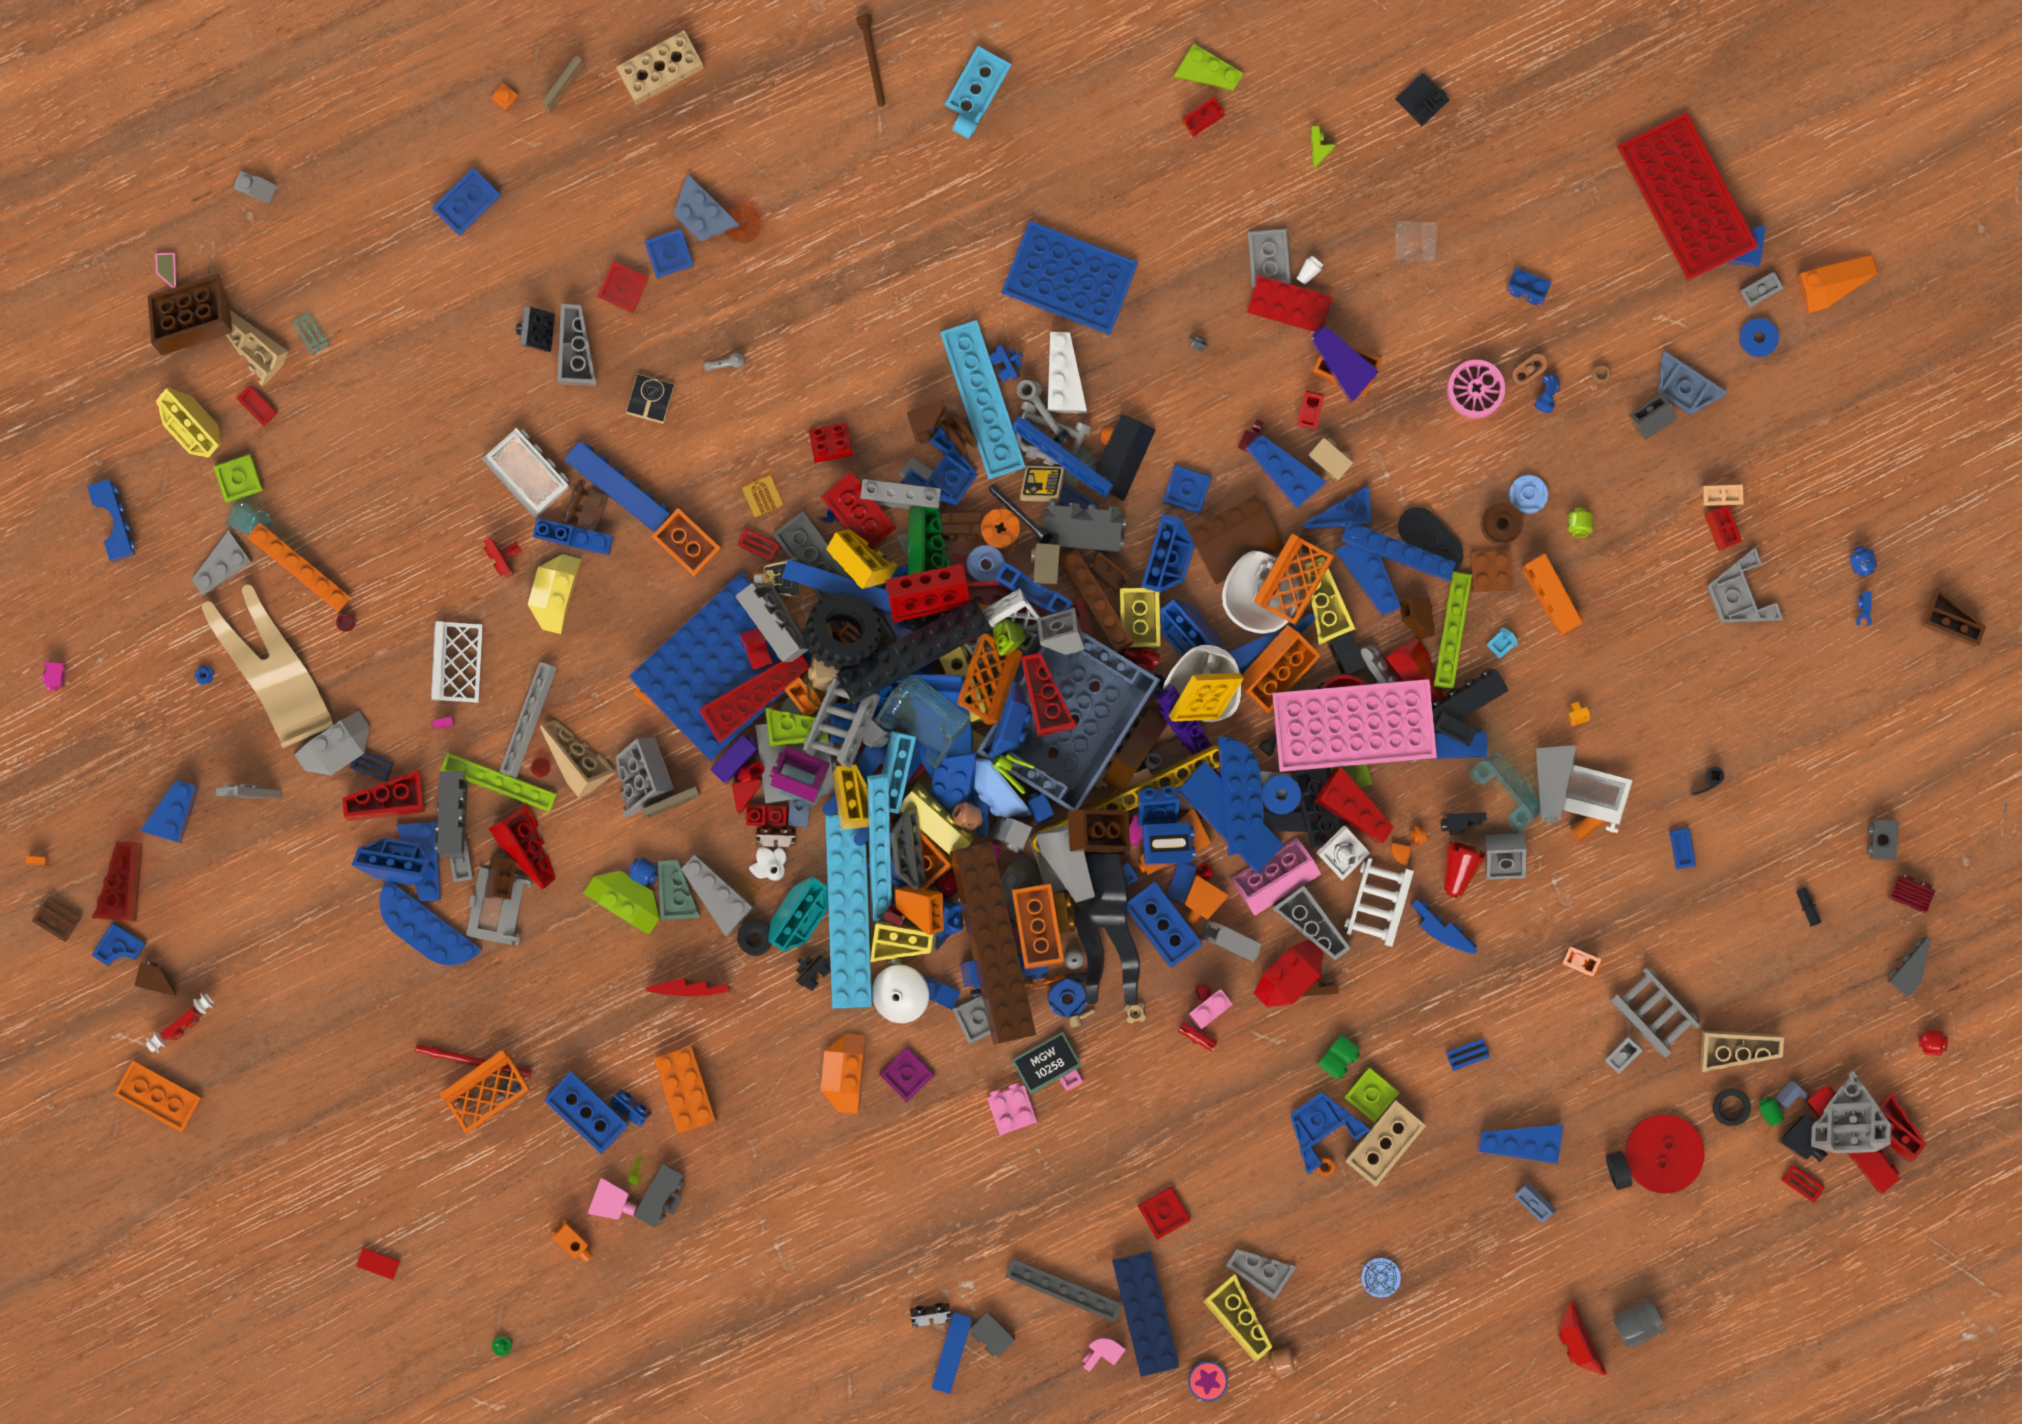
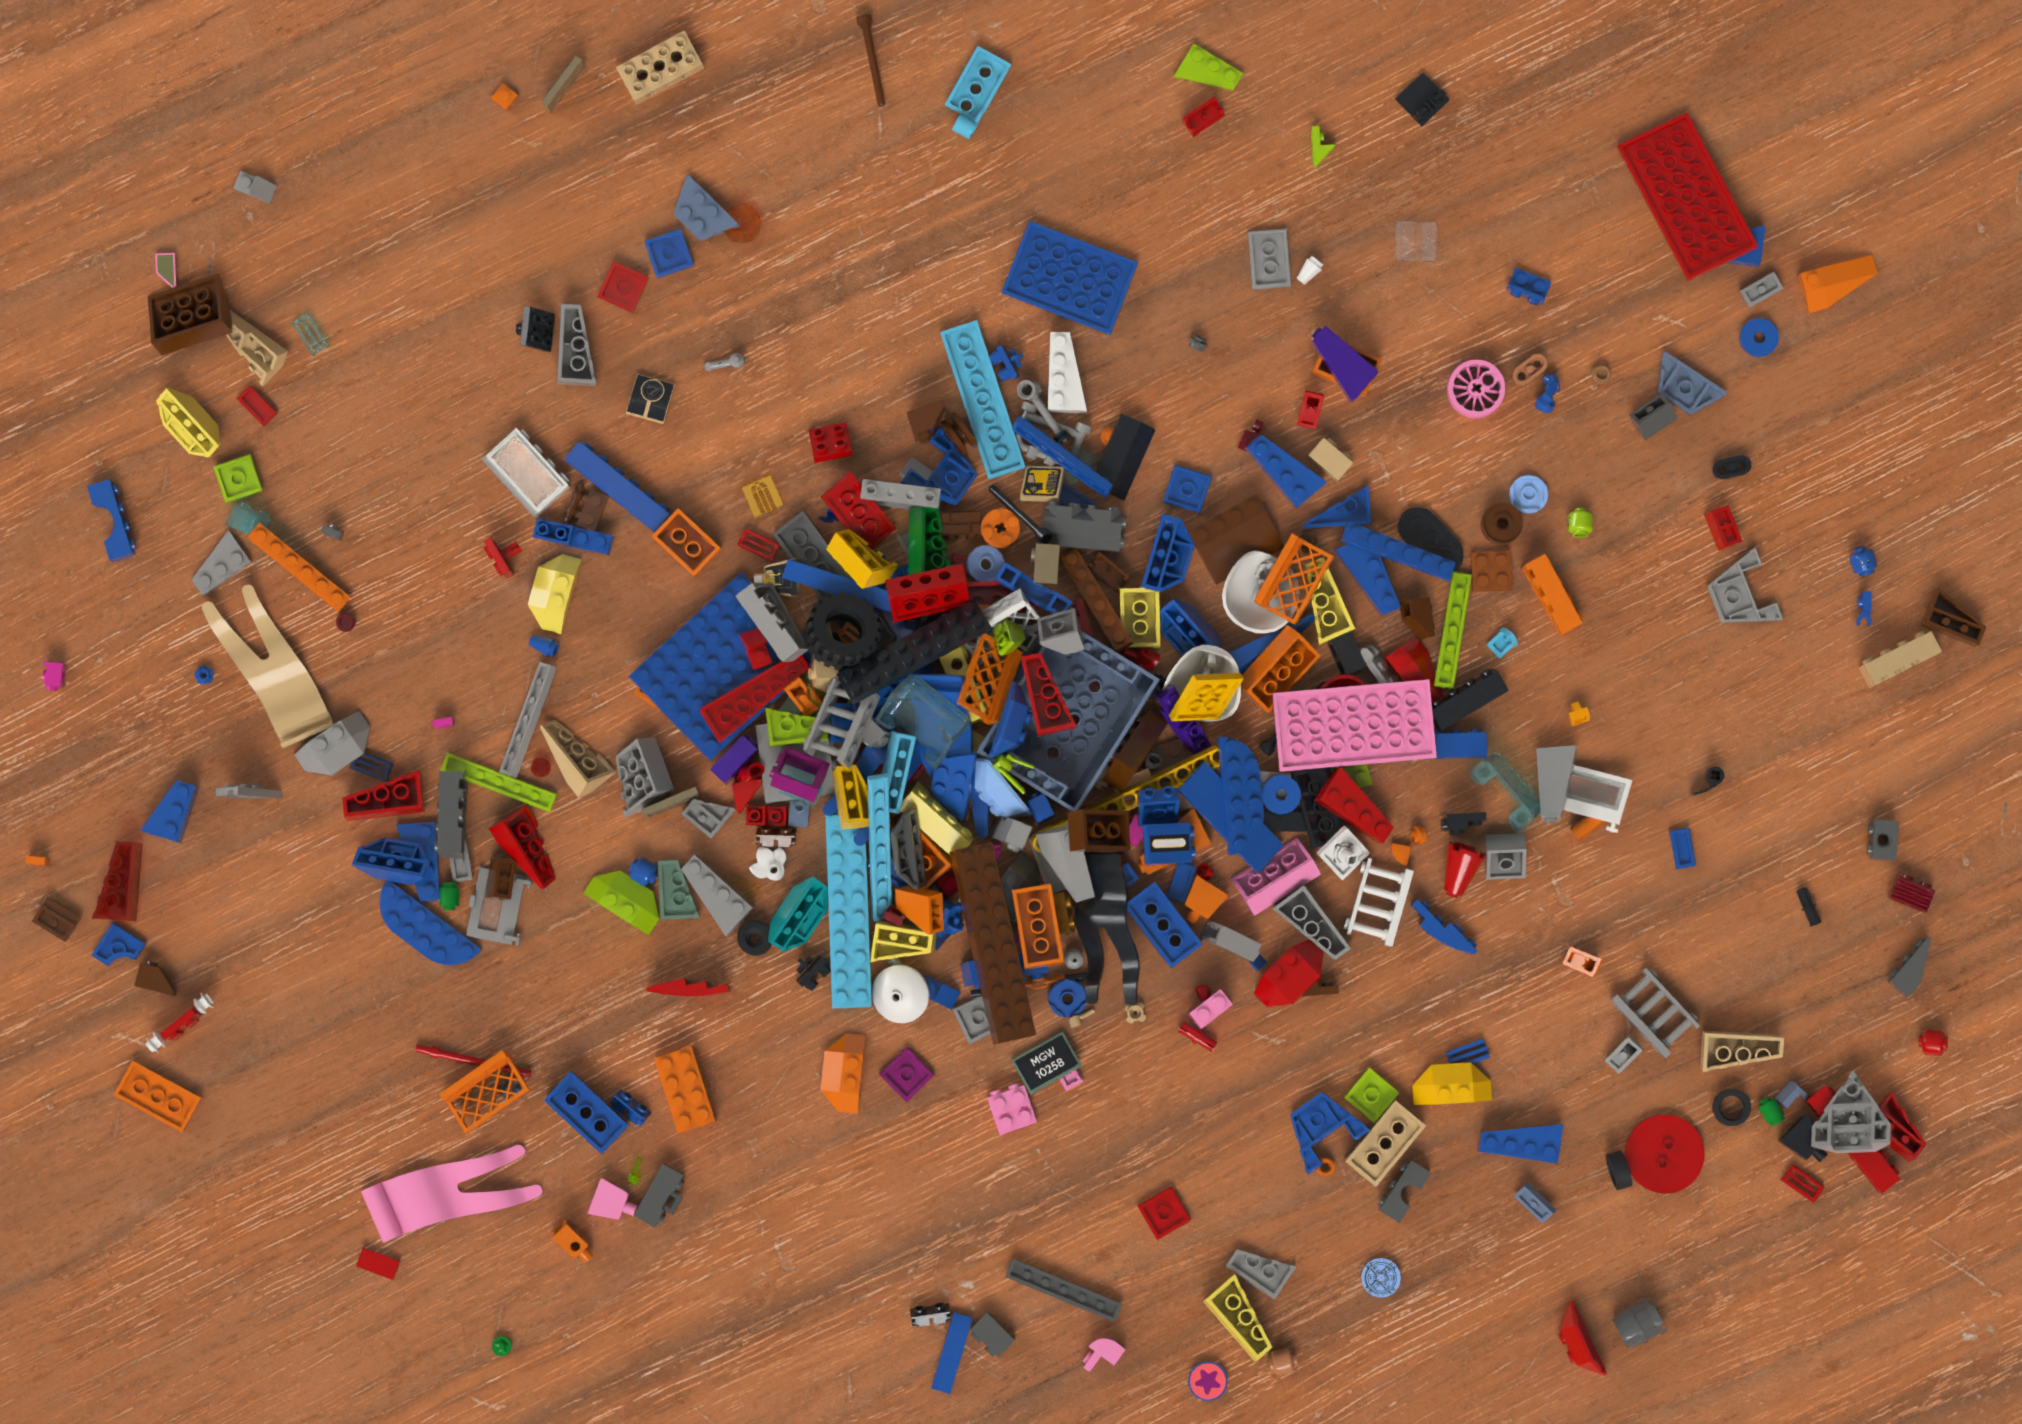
(332, 531): none -> flat silver plate
(434, 1196): none -> bright pink flag
(439, 666): white fence -> none
(449, 896): none -> green brick
(466, 202): blue plate -> none
(545, 645): none -> blue cone
(707, 816): none -> light grey wing
(967, 816): nougat head -> none
(1145, 1313): dark blue brick -> none
(1258, 963): none -> blue piece
(1289, 304): red plate -> none
(1338, 1057): green brick -> none
(1392, 1204): none -> dark grey arch
(1451, 1085): none -> yellow wedge
(1455, 729): black tile -> none
(1722, 495): light nougat hinge -> none
(1731, 468): none -> black plate
(1900, 659): none -> tan wedge

